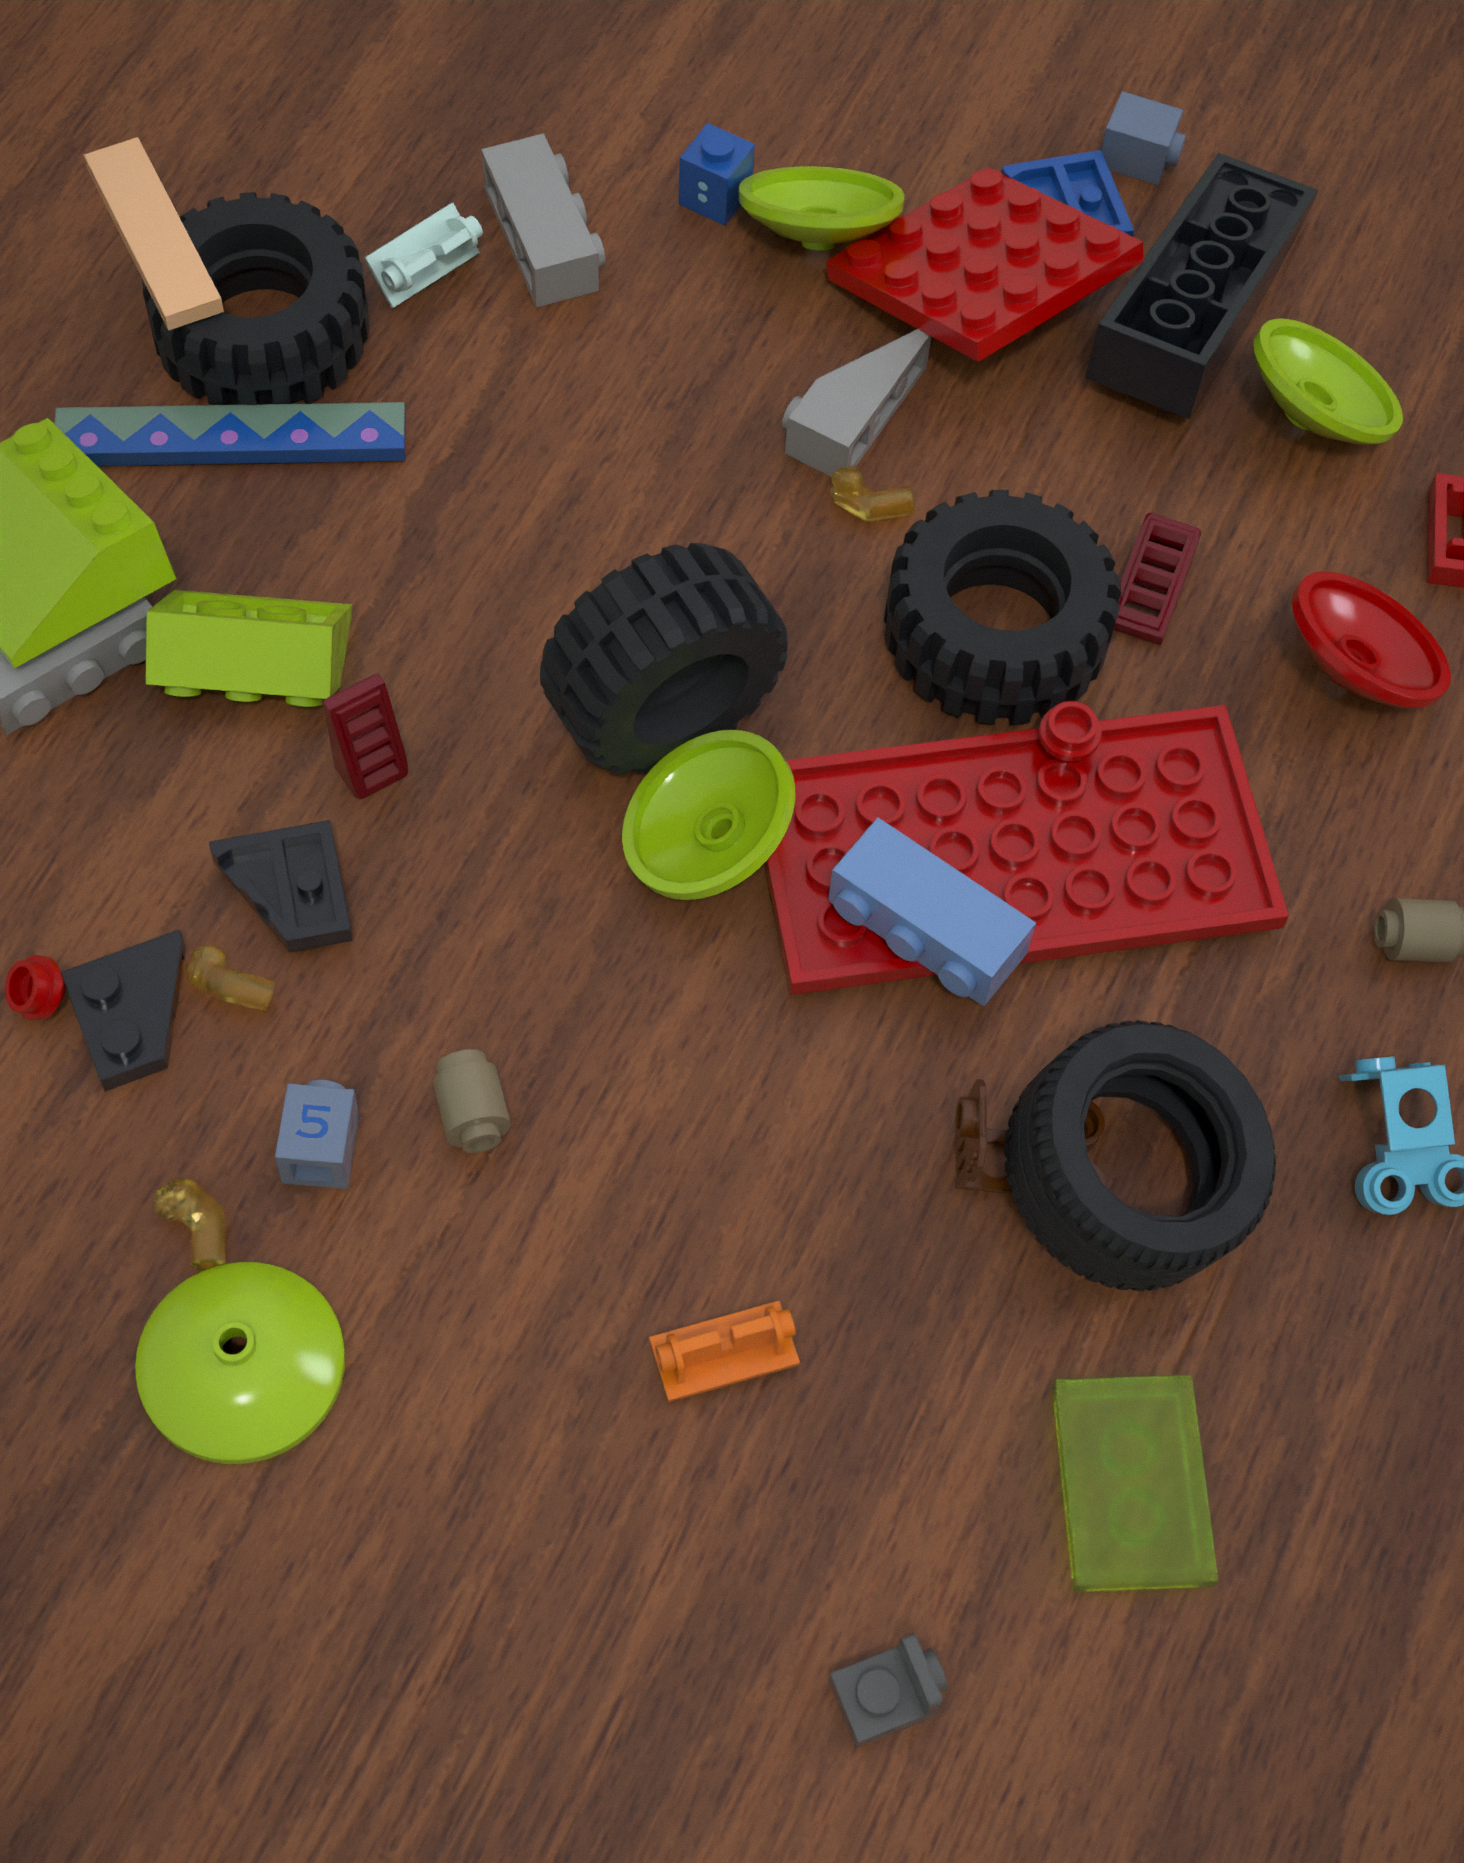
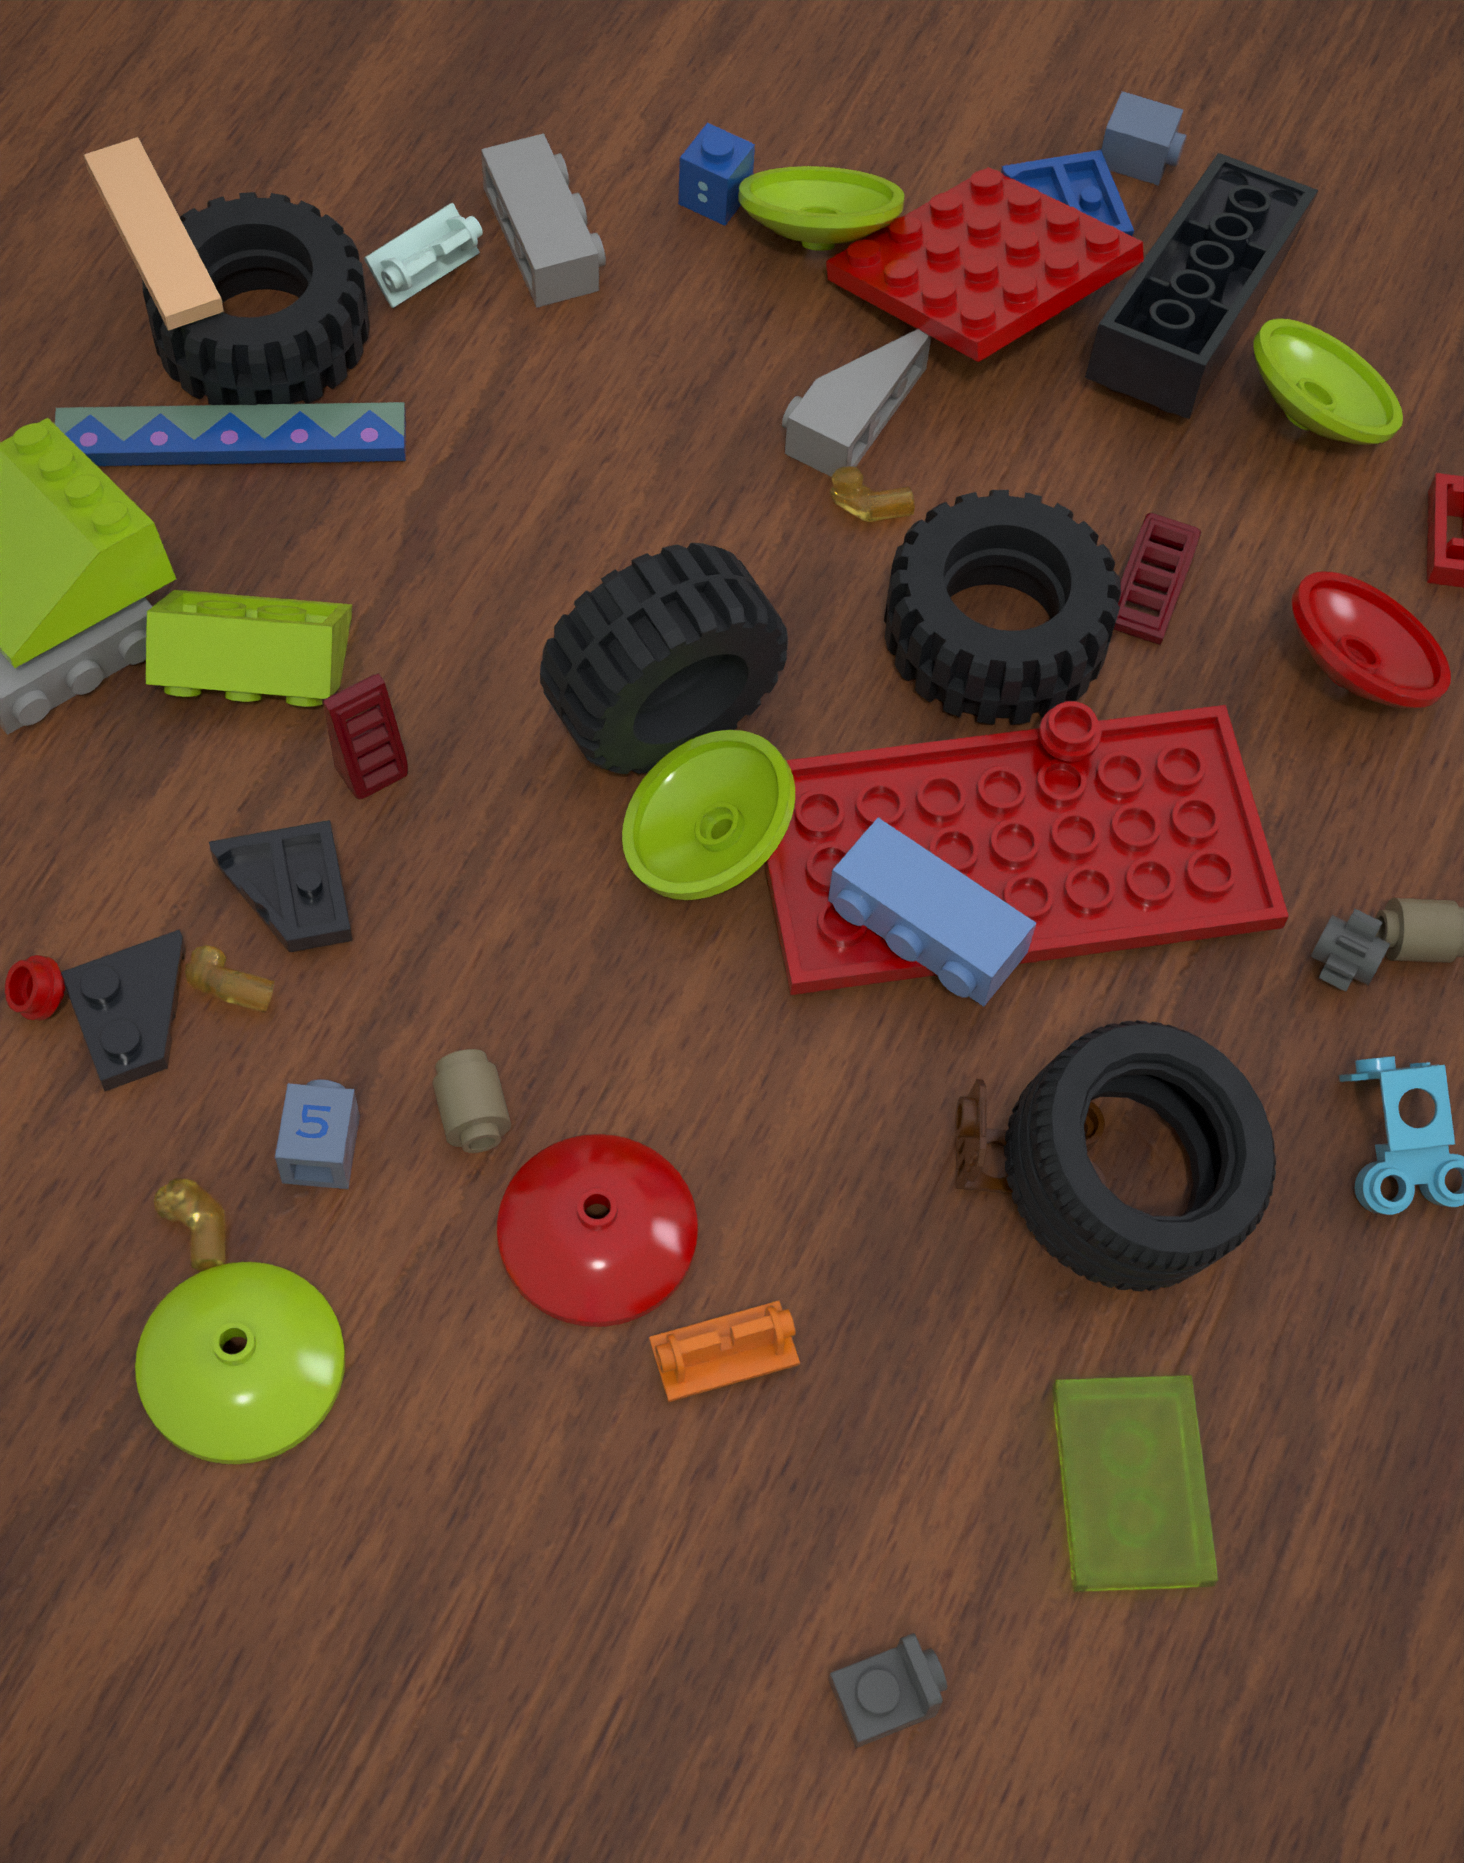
(597, 1267): none -> red dish
(1350, 950): none -> dark grey gear

